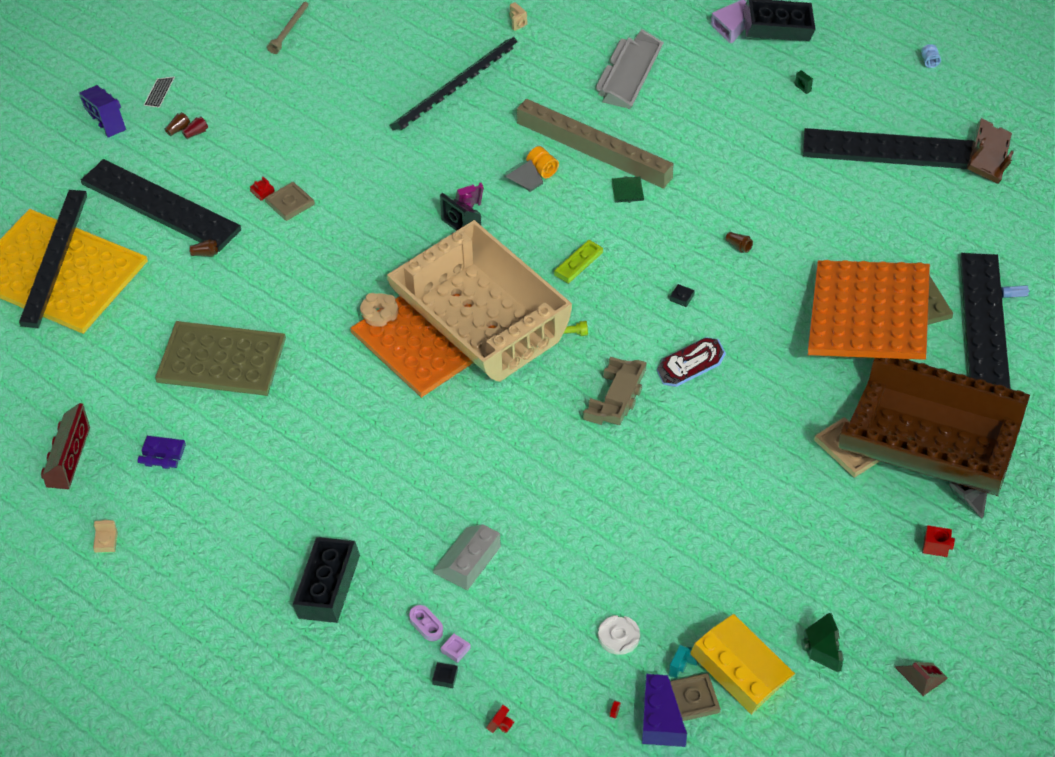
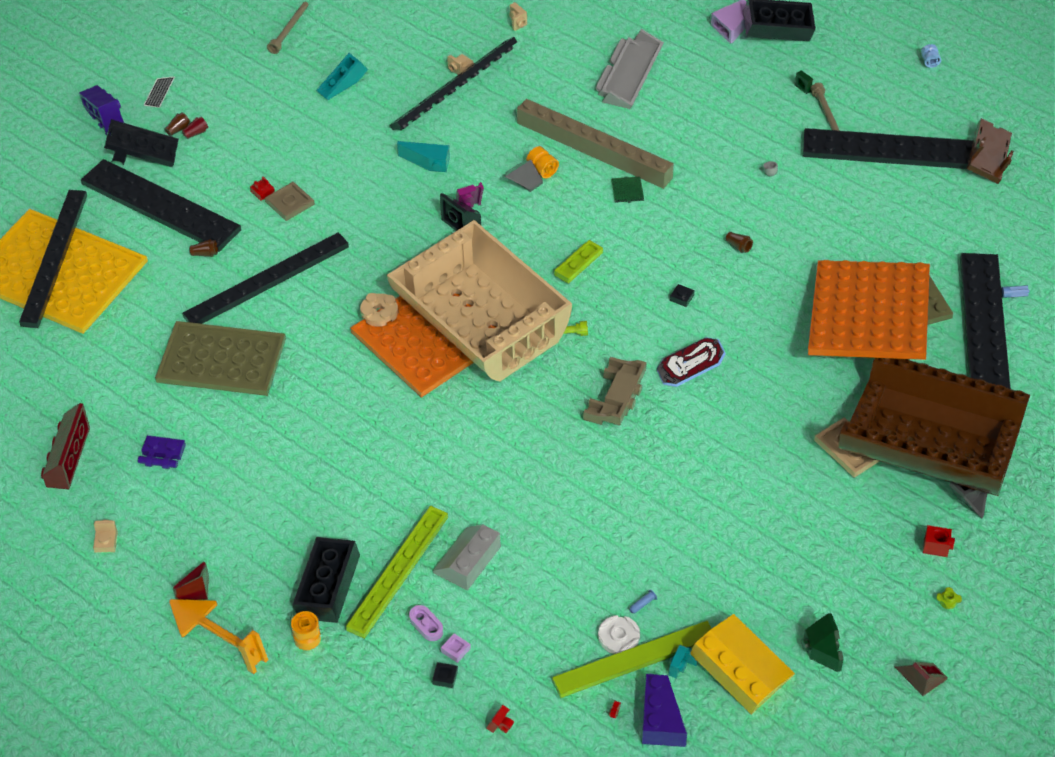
(140, 143): none -> black piece
(194, 585): none -> dark red slope
(194, 612): none -> light orange piece
(266, 279): none -> black plate
(306, 630): none -> light orange wheel
(345, 75): none -> teal slope
(396, 572): none -> lime plate
(428, 156): none -> teal slope
(459, 64): none -> tan bracket
(628, 660): none -> lime tile
(643, 601): none -> medium blue piece
(695, 697): dark tan tile -> none
(770, 168): none -> light grey hinge
(818, 91): none -> dark tan piece
(946, 602): none -> lime plate

